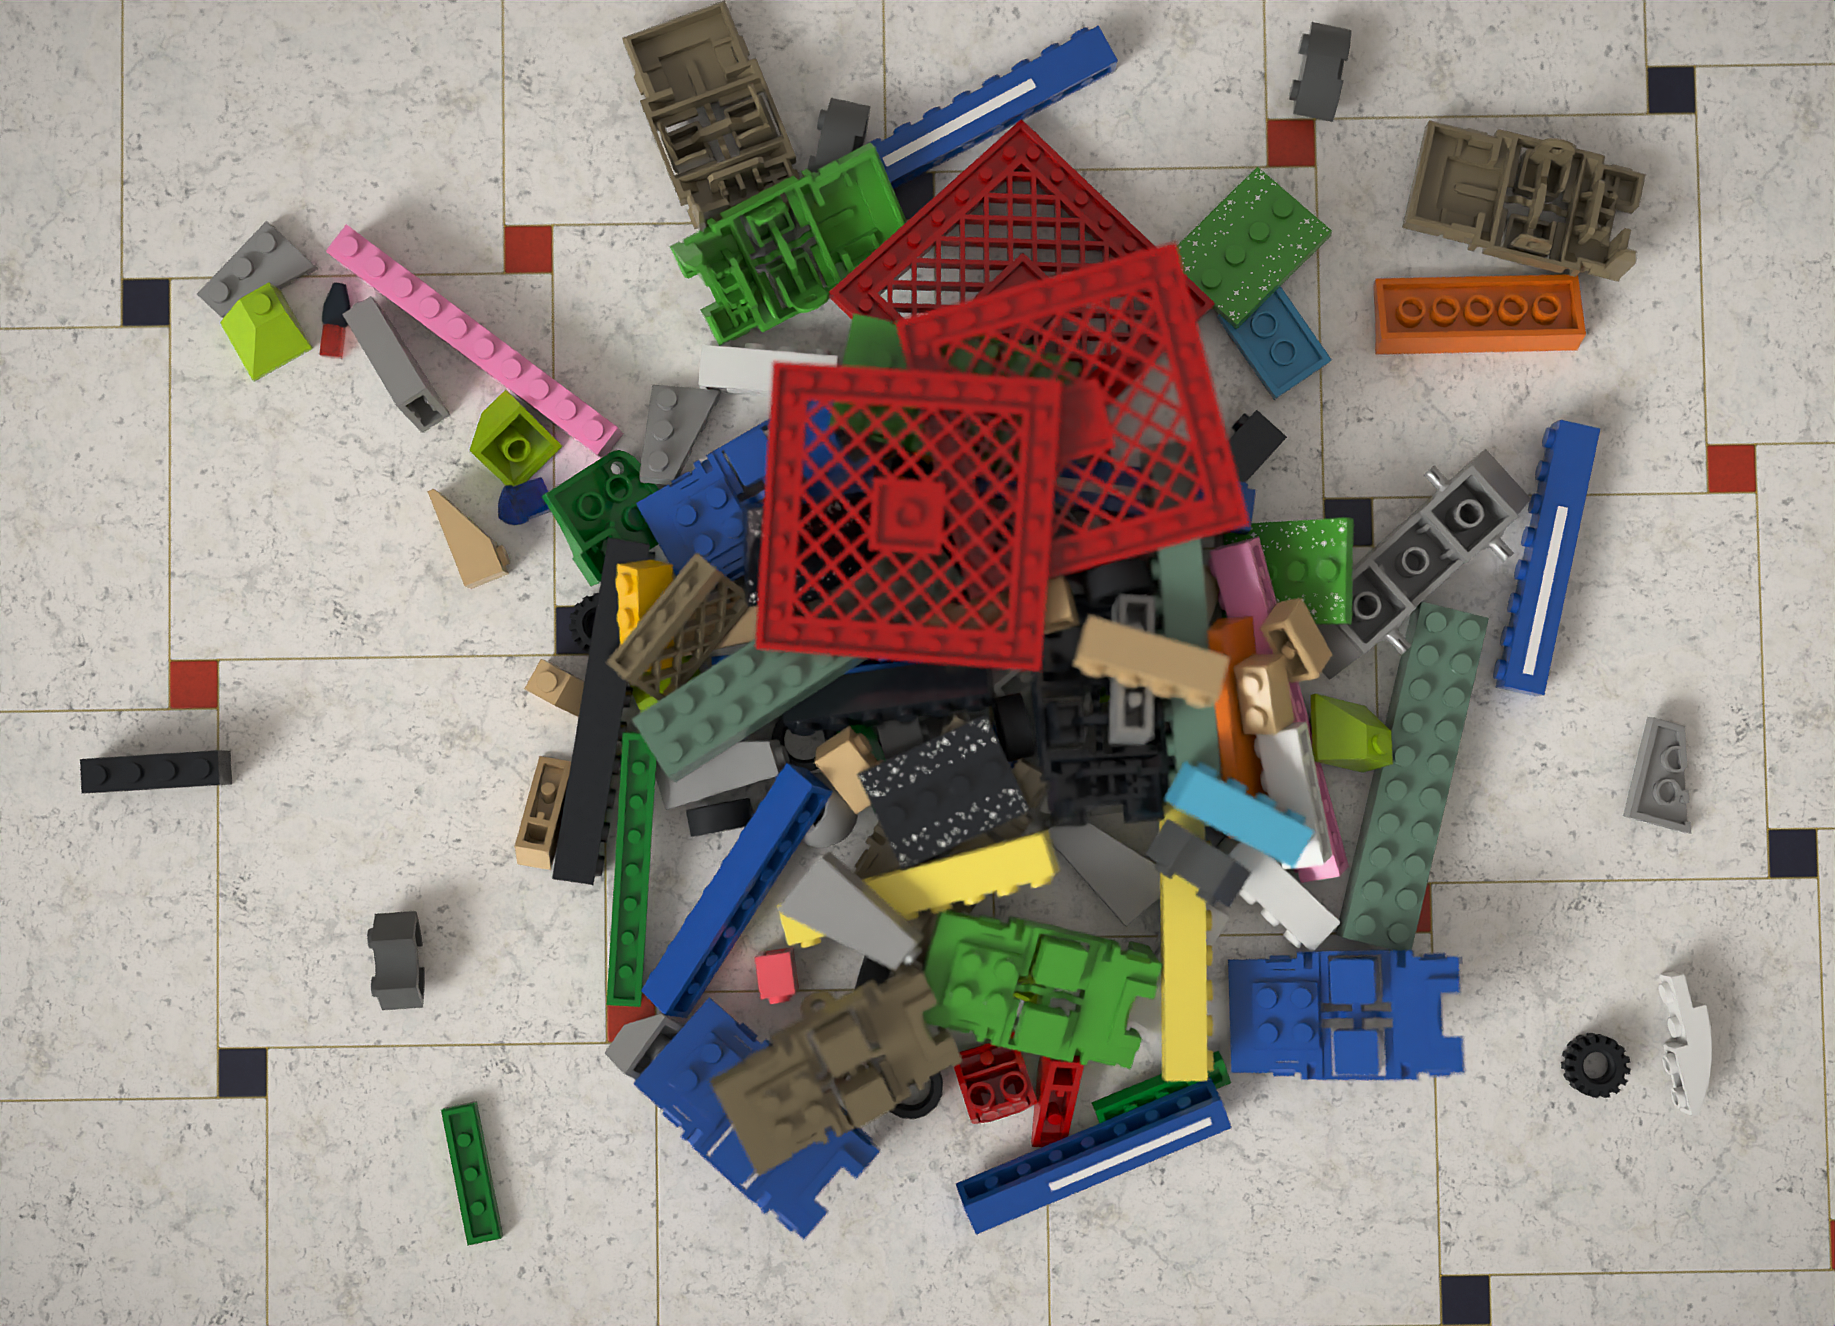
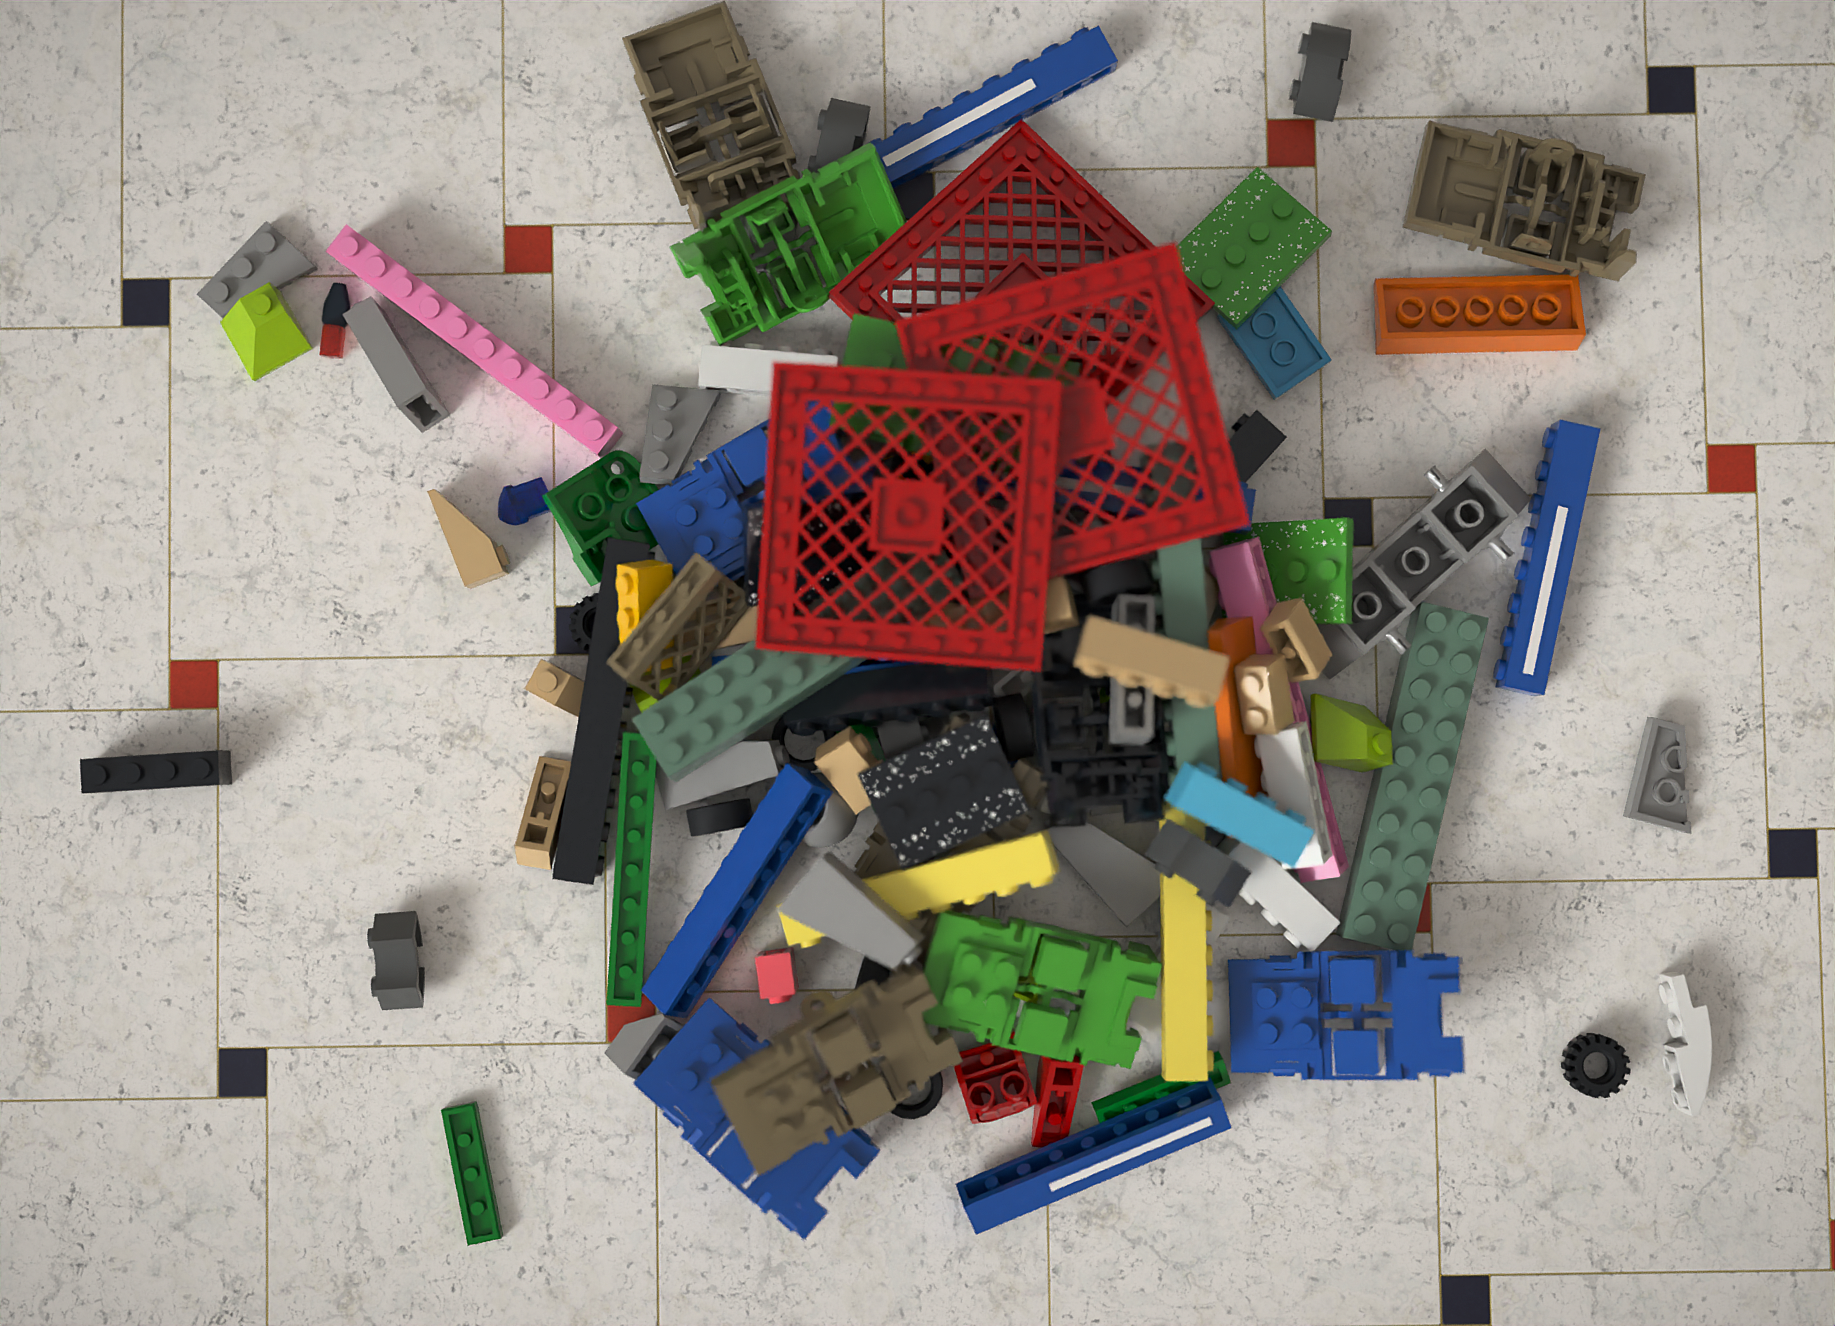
(511, 441): lime slope -> none

